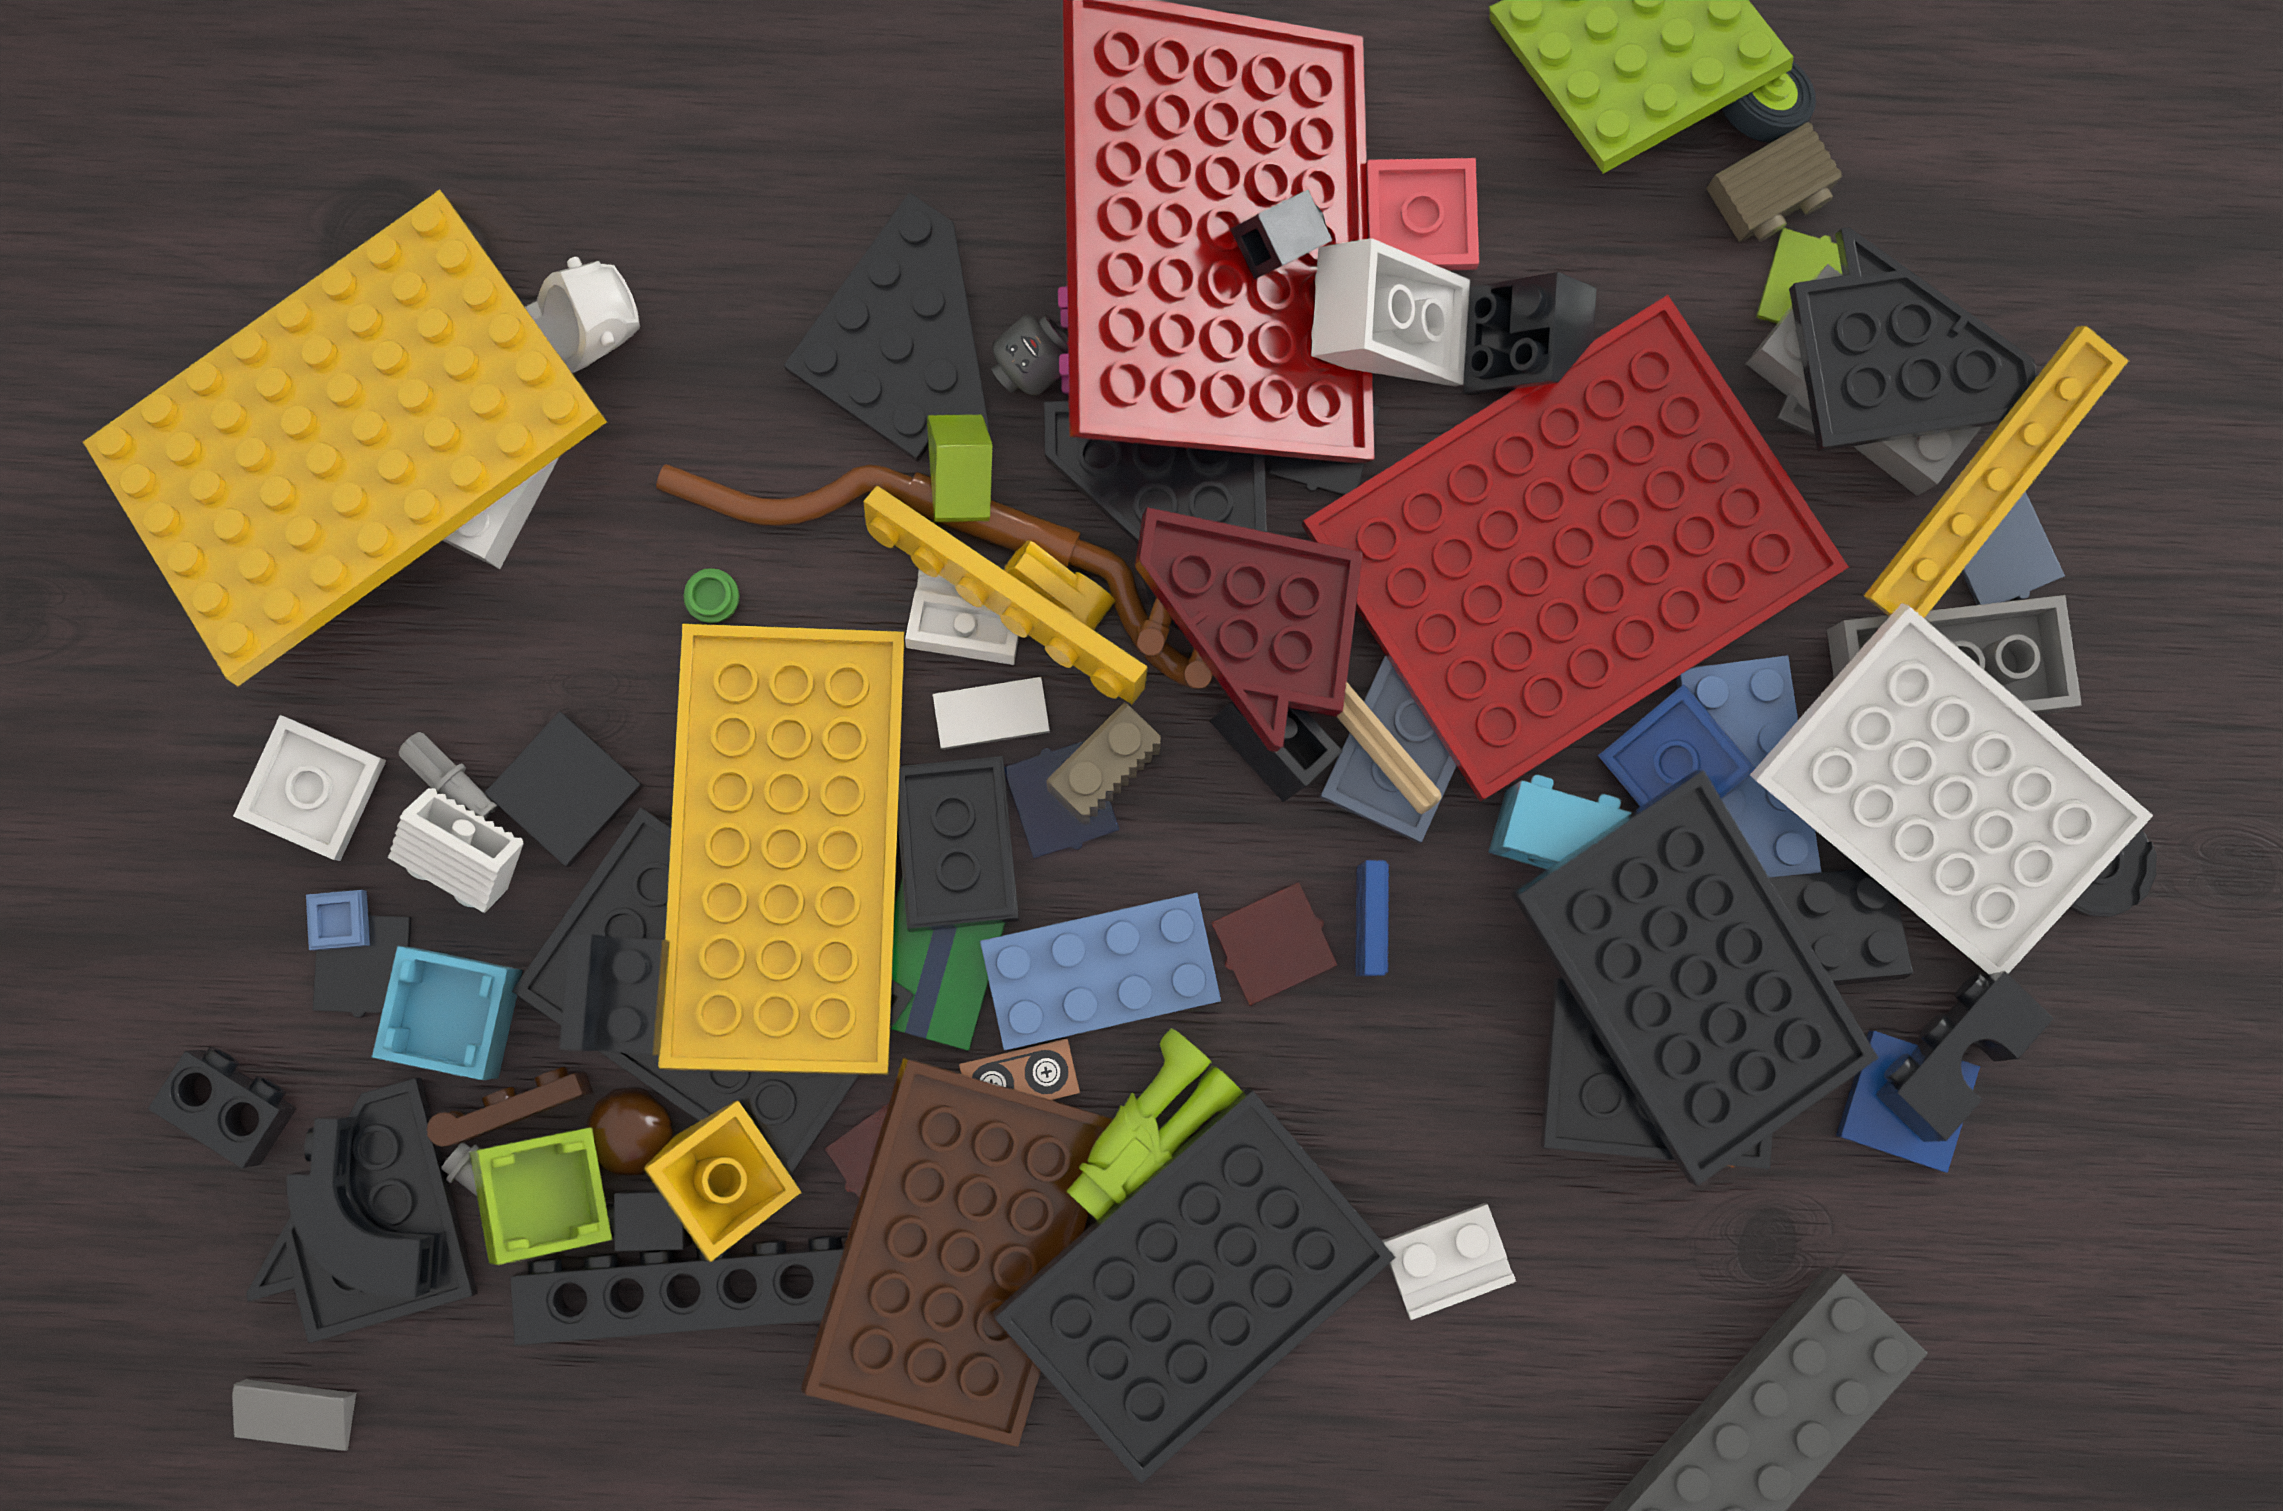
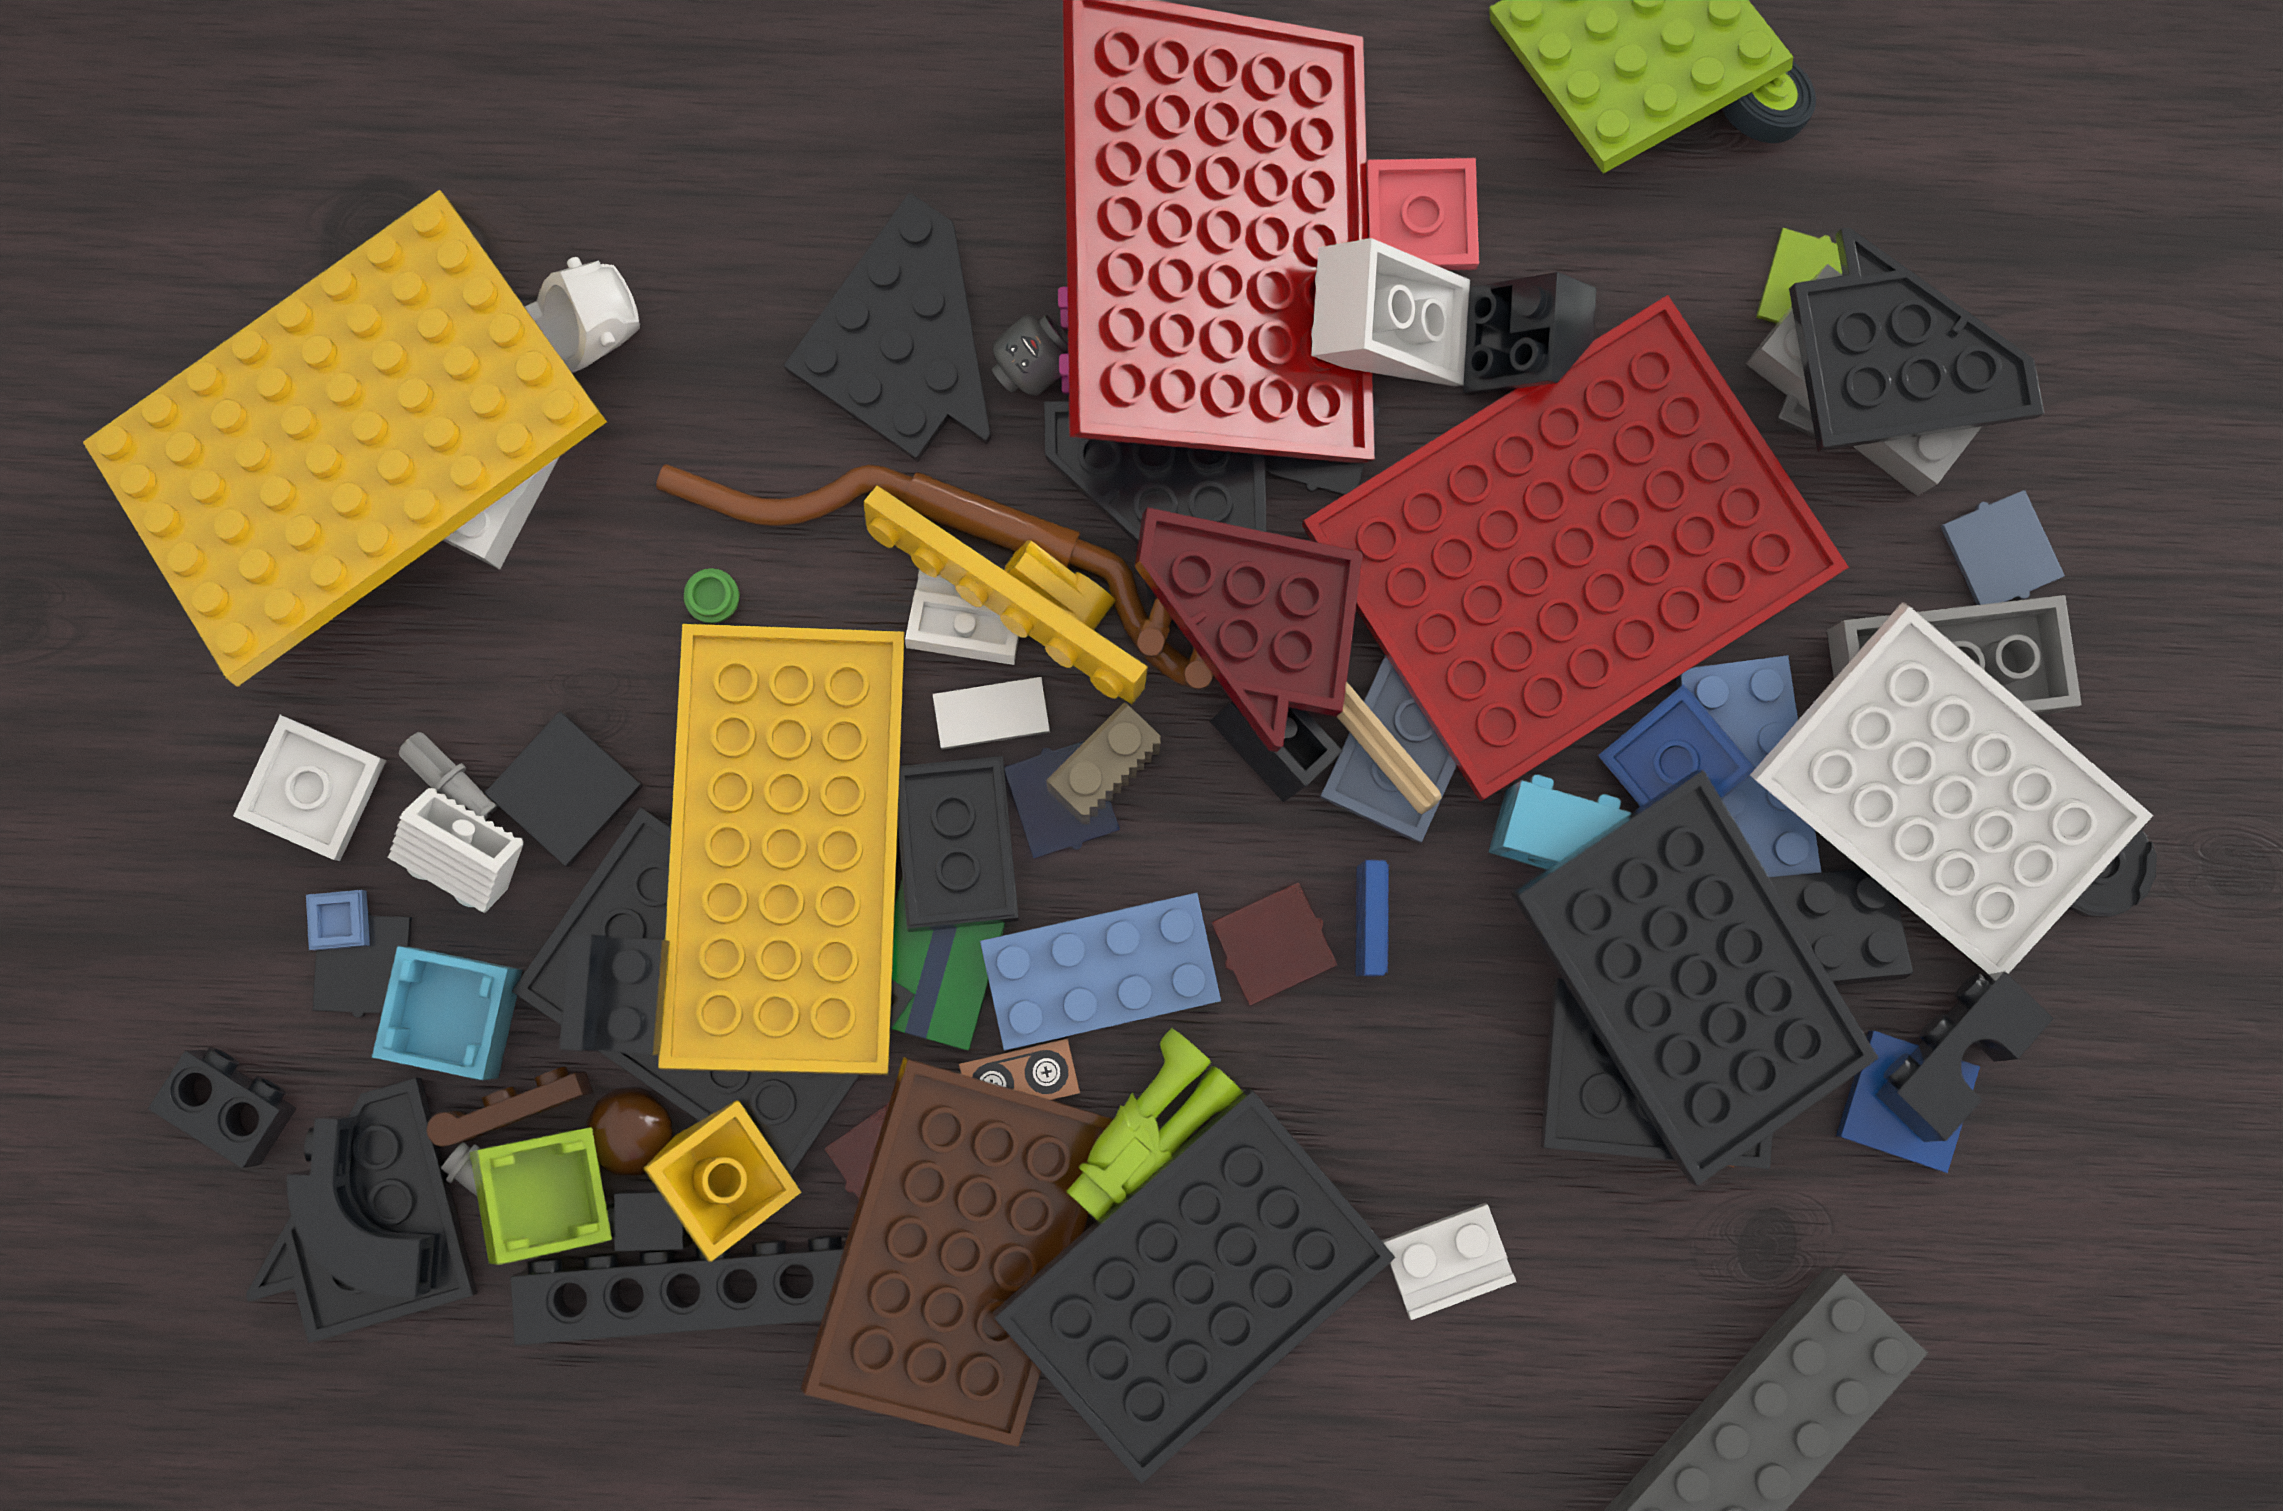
(292, 1414): light grey slope -> none
(960, 467): lime slope -> none
(1281, 234): brick -> none
(1774, 183): dark tan brick -> none
(1998, 474): yellow plate -> none

